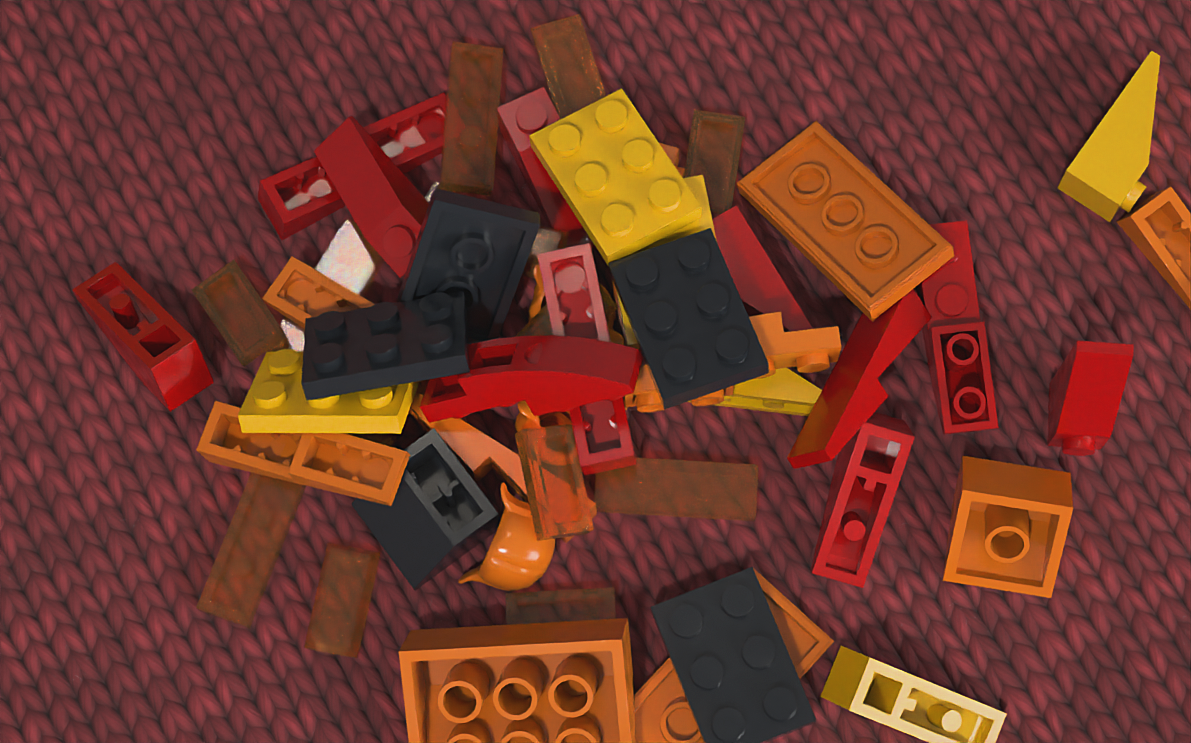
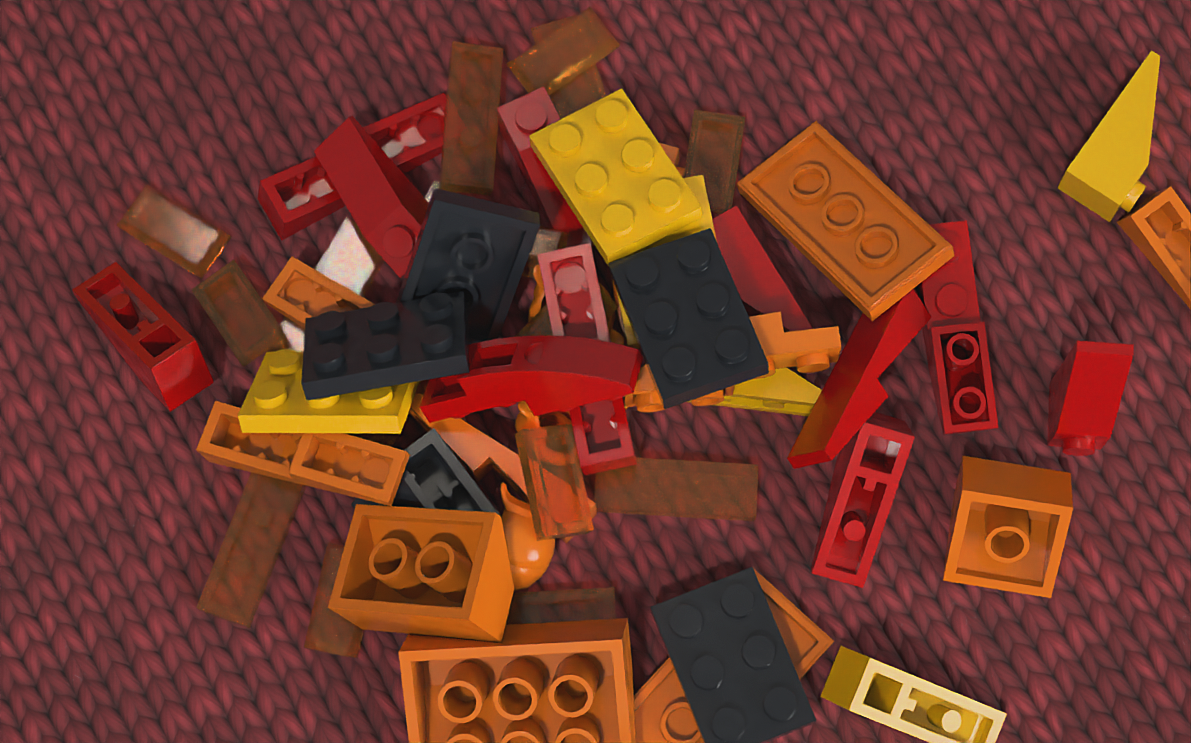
(173, 231): none -> clear orange tile
(425, 573): none -> orange slope
(564, 53): none -> clear orange tile

